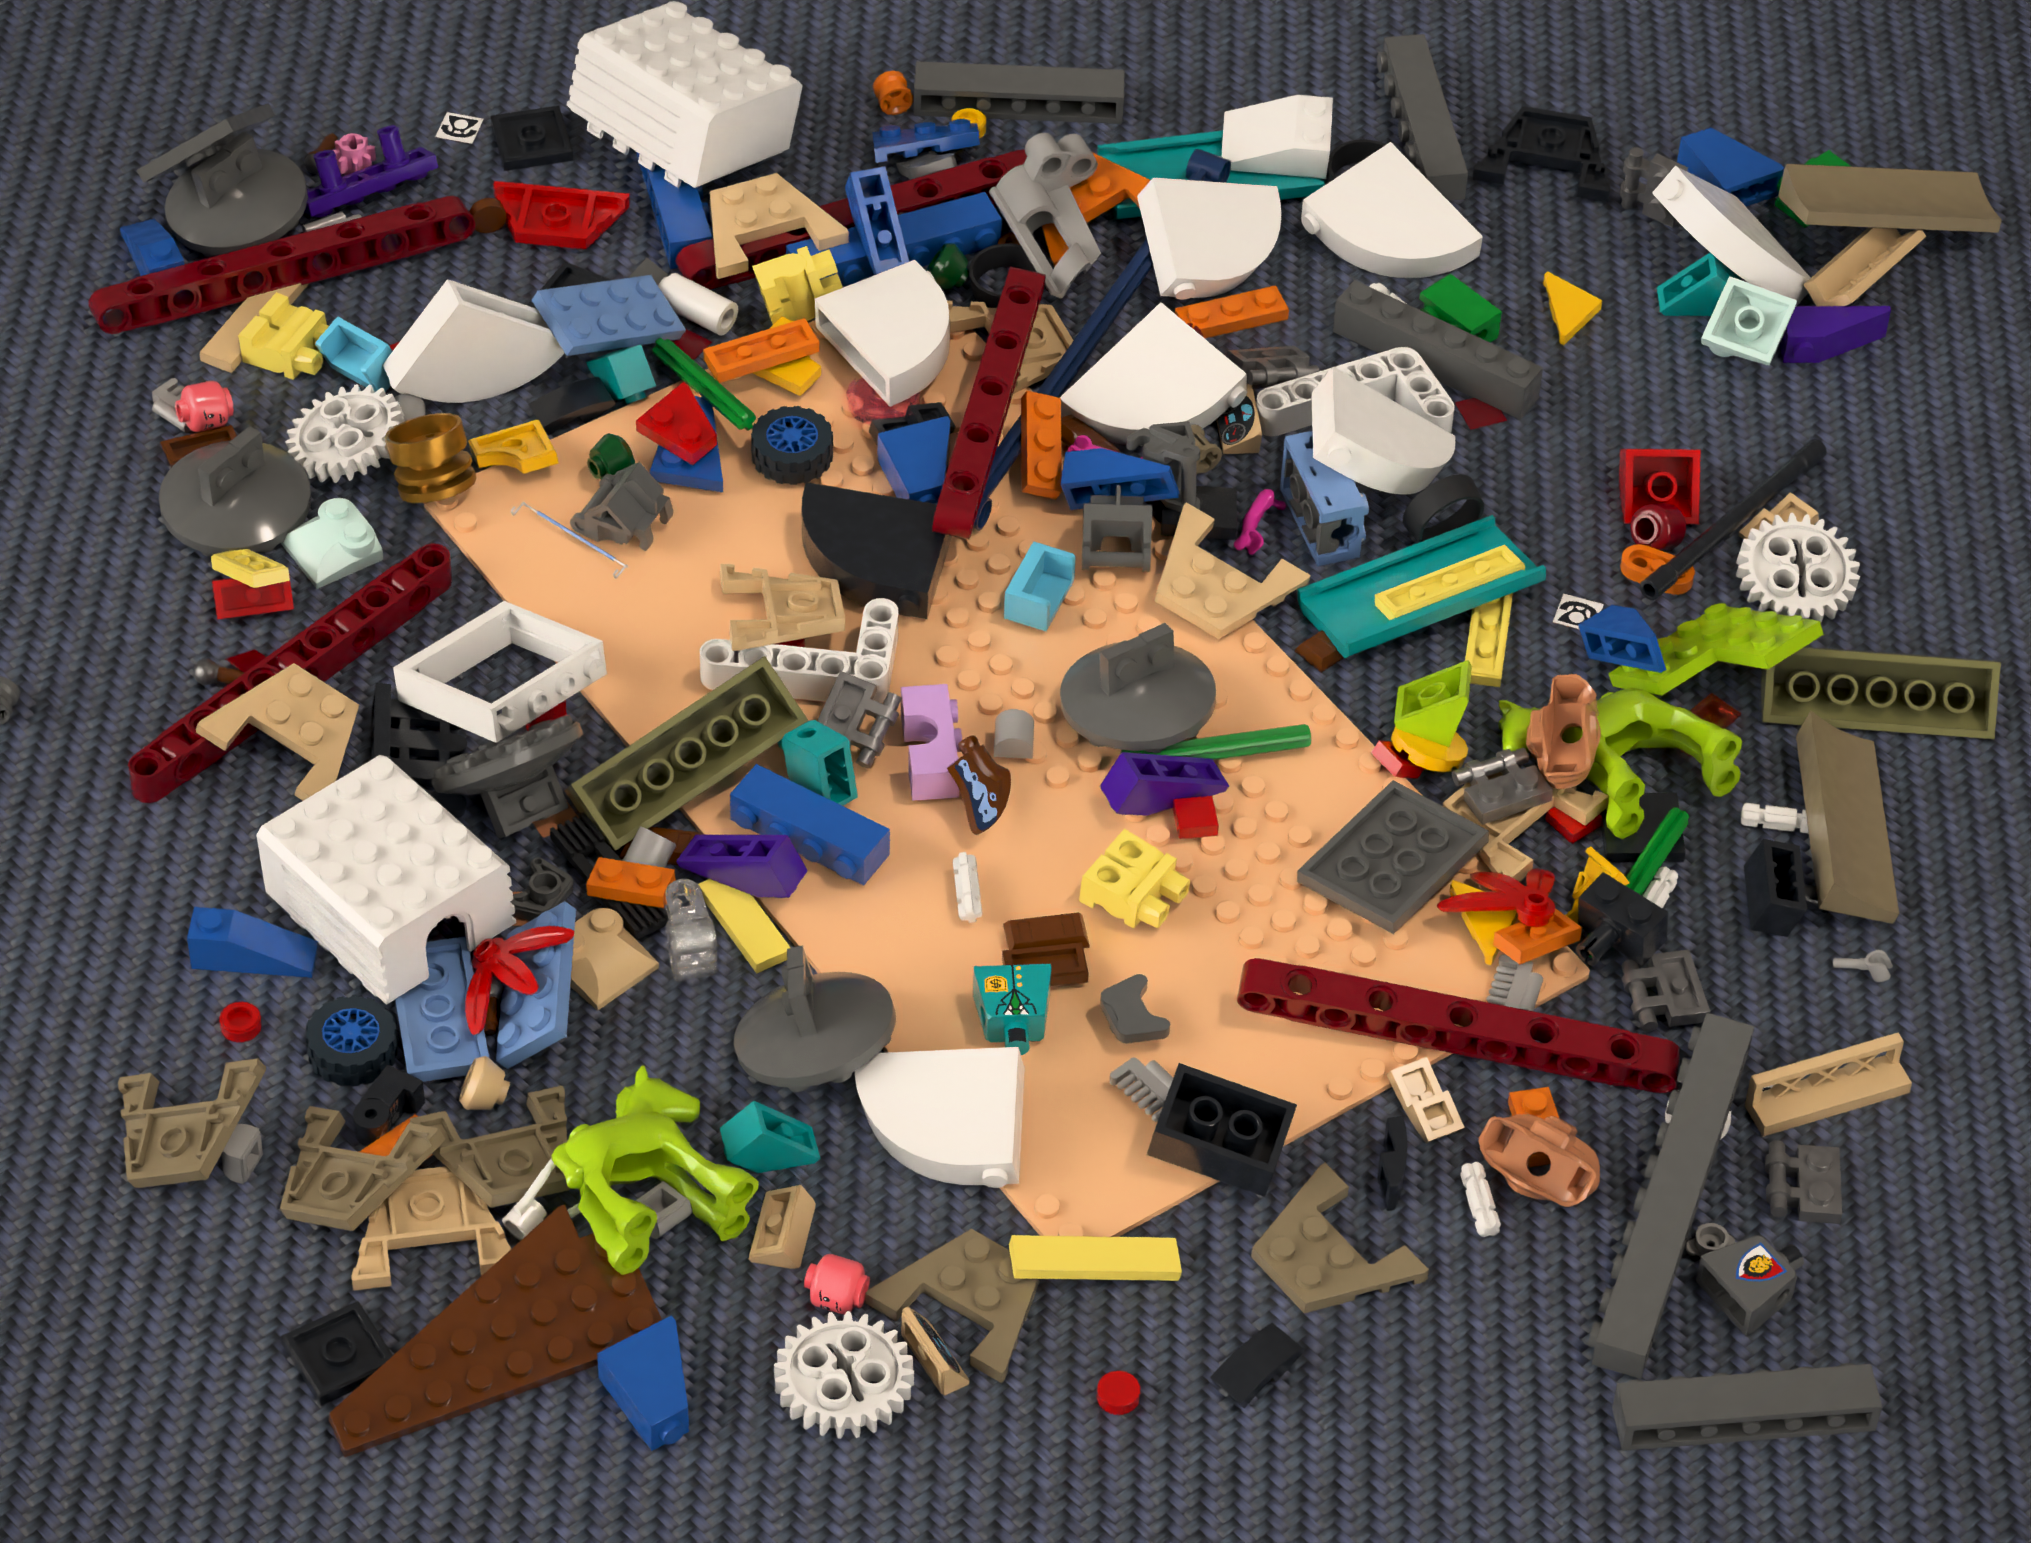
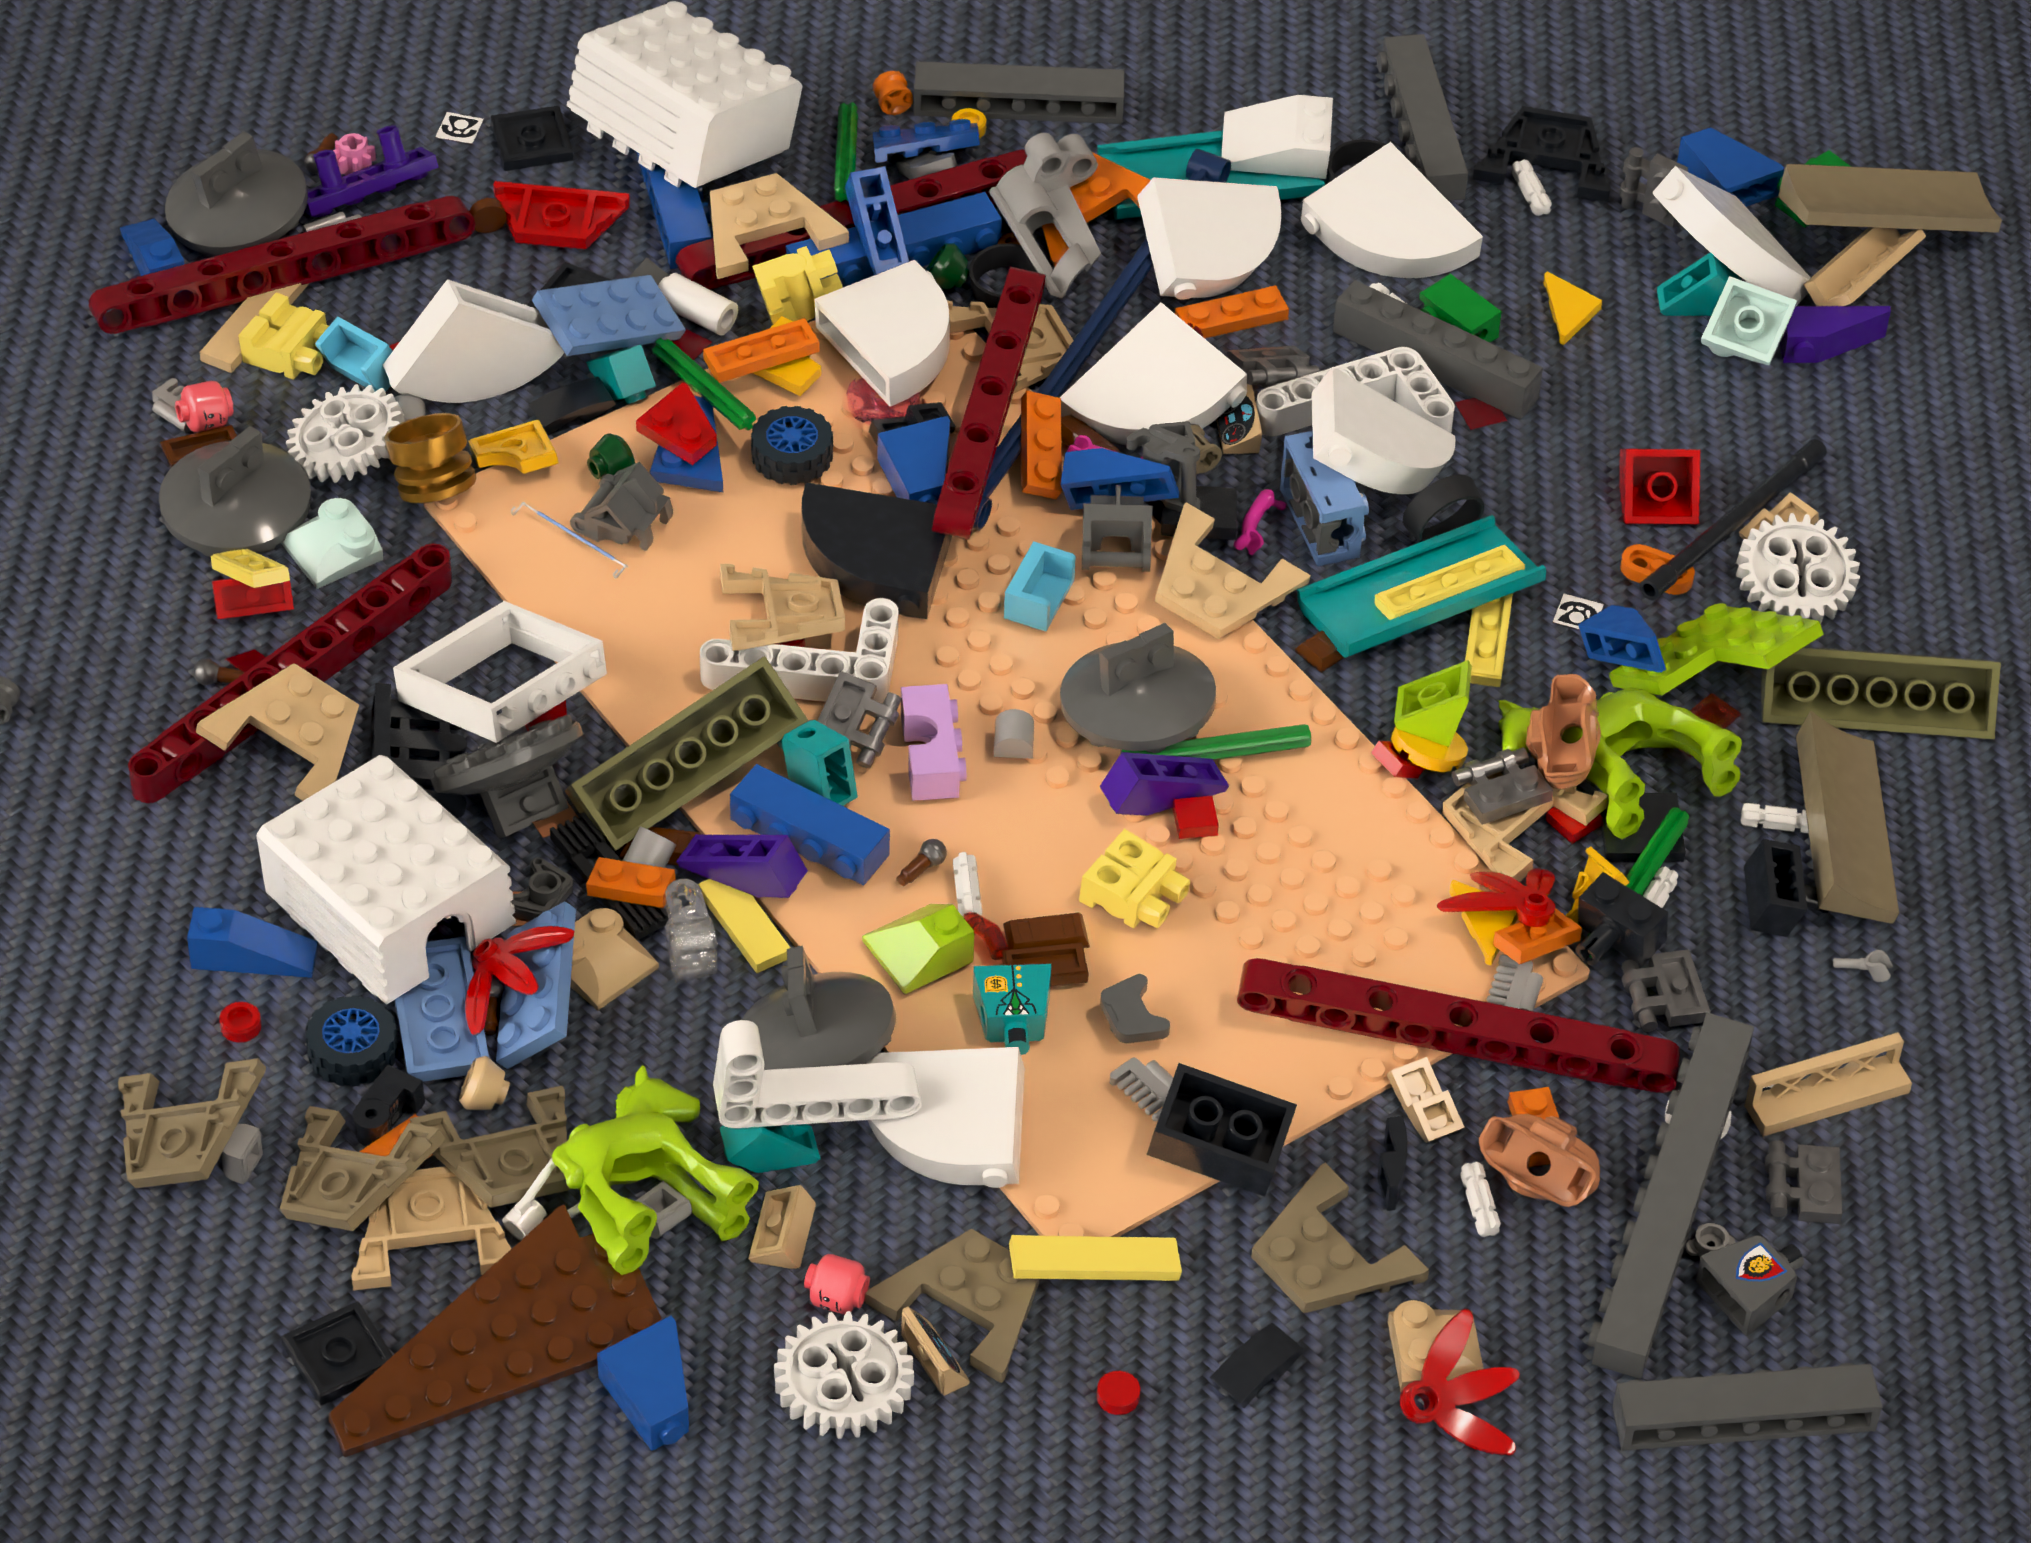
(205, 143): dark grey plate -> none
(808, 1095): none -> white beam
(845, 147): none -> green axle
(922, 945): none -> lime slope
(931, 854): none -> piece
(982, 784): reddish brown arm -> none
(989, 932): none -> clear red arm
(1393, 856): dark grey plate -> none
(1412, 1332): none -> tan slope
(1443, 1395): none -> red plant
(1531, 187): none -> white axle
(1658, 526): dark red head -> none

